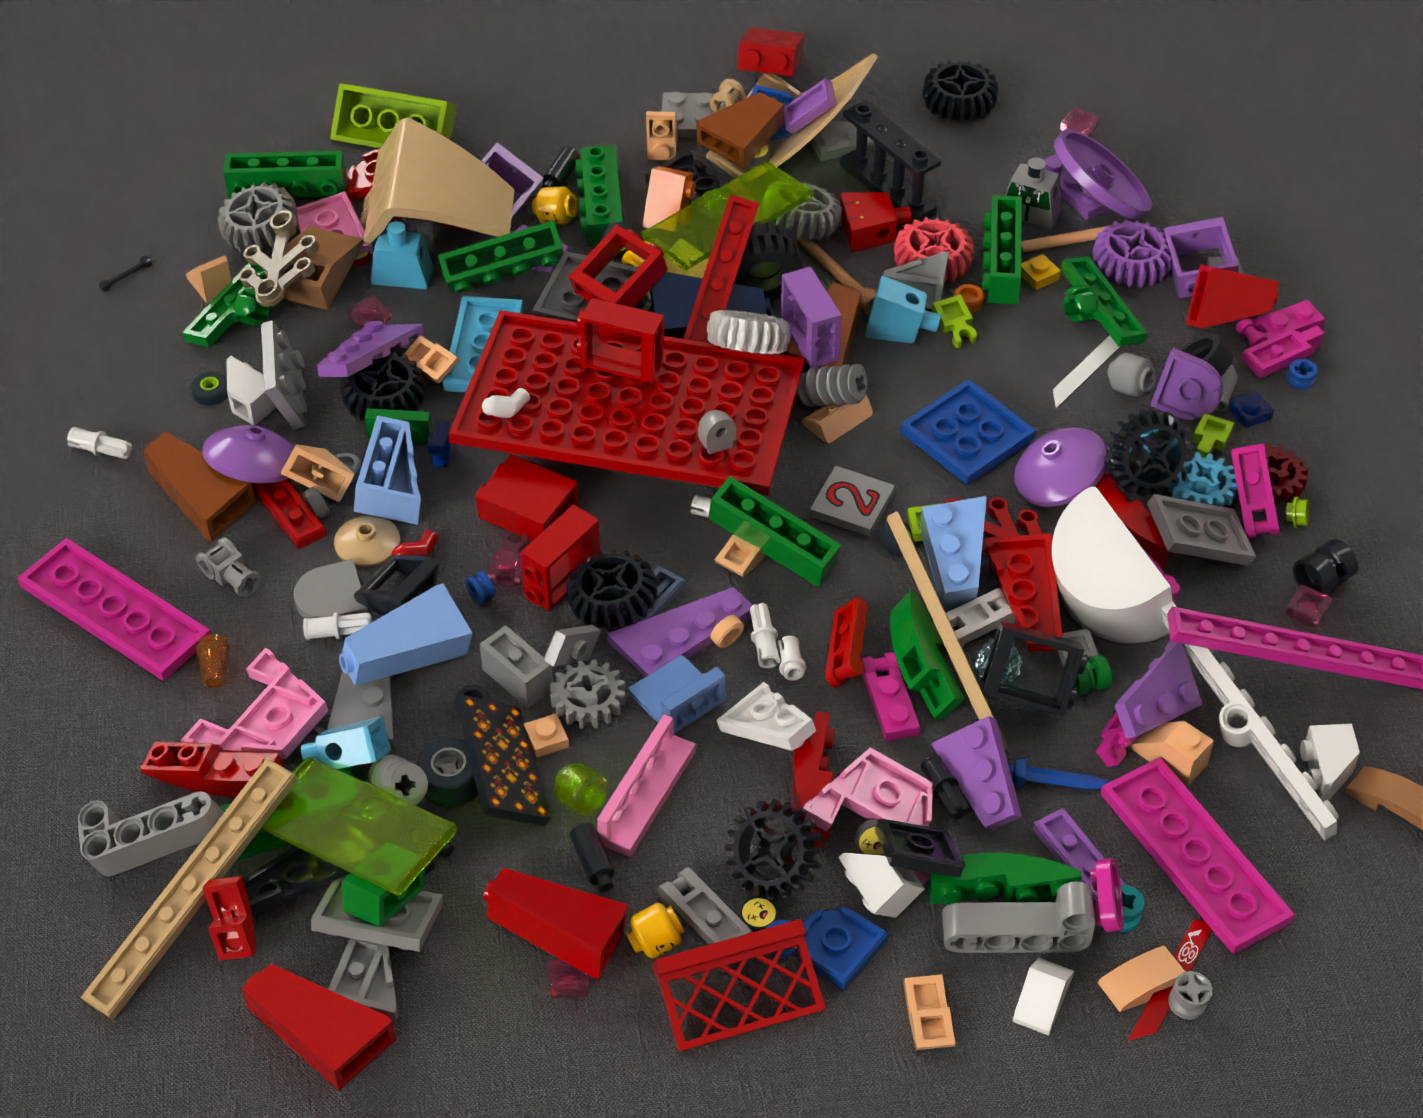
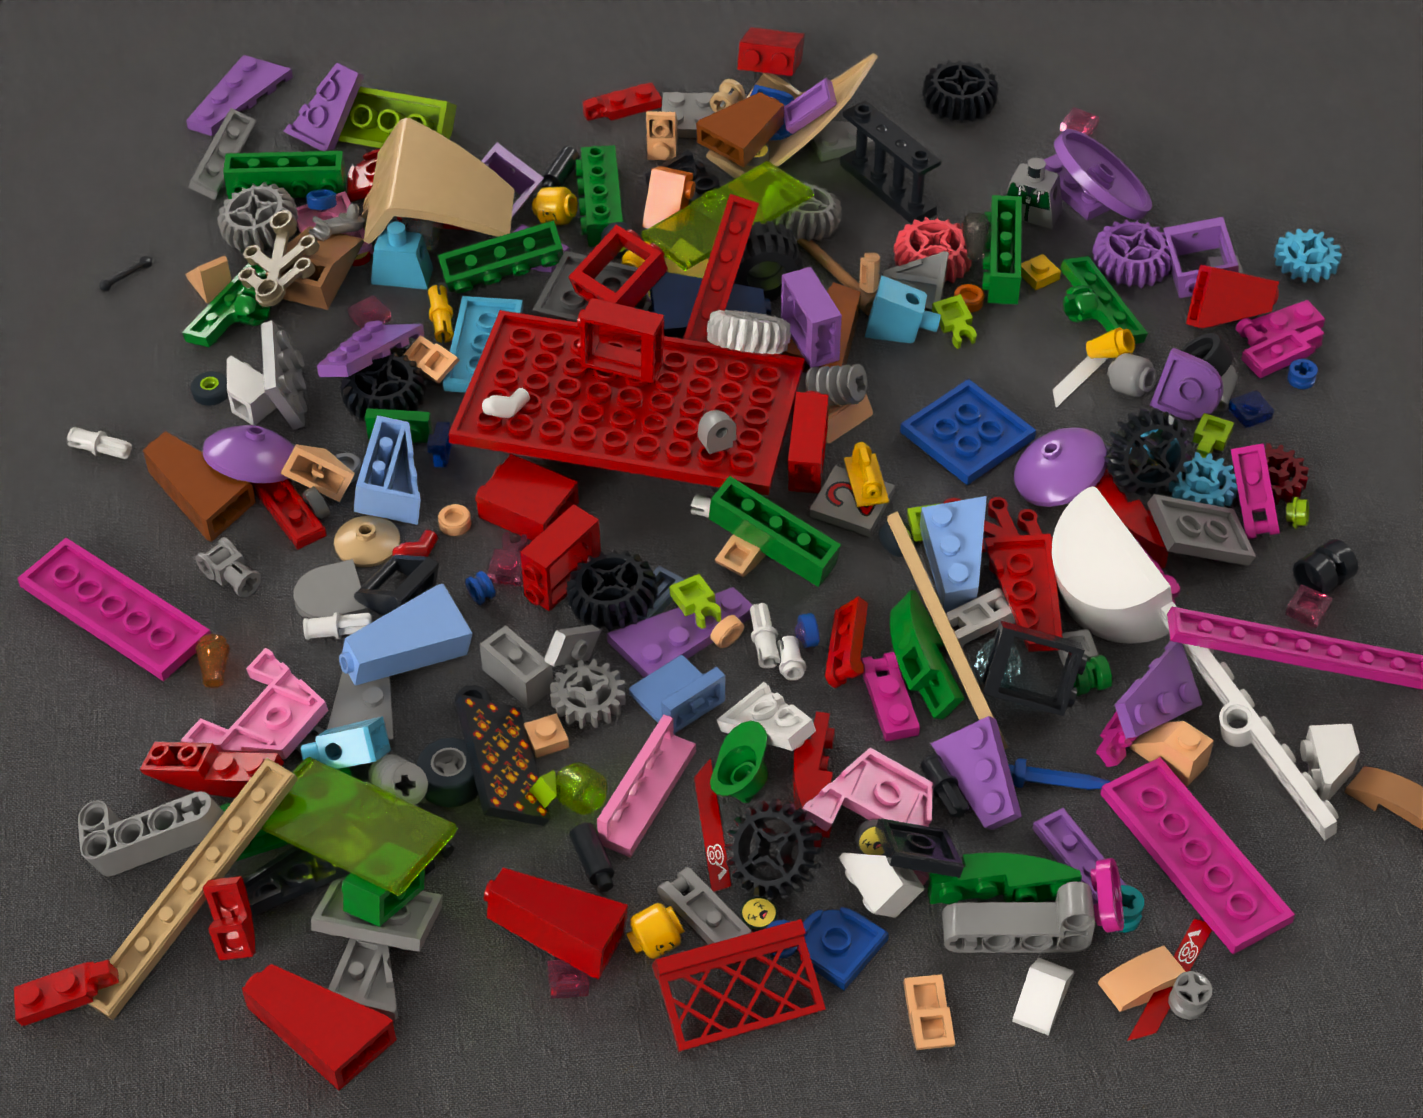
(62, 991): none -> red hinge
(229, 139): none -> light grey tile
(238, 91): none -> medium lavender wing
(321, 200): none -> blue tile
(327, 112): none -> medium lavender wing
(343, 223): none -> light grey piece
(440, 313): none -> yellow pin
(454, 520): none -> light nougat tile
(545, 789): none -> lime piece
(623, 102): none -> red hinge
(696, 597): none -> lime plate
(712, 829): none -> red sticker
(740, 763): none -> green piece
(807, 630): none -> blue tile
(808, 442): none -> red window
(865, 476): none -> yellow hinge
(869, 272): none -> light nougat slope
(871, 219): red torso -> none
(976, 234): none -> clear smoke cone
(1060, 239): light nougat bar -> none
(1111, 344): none -> yellow cone
(1307, 255): none -> medium azure gear

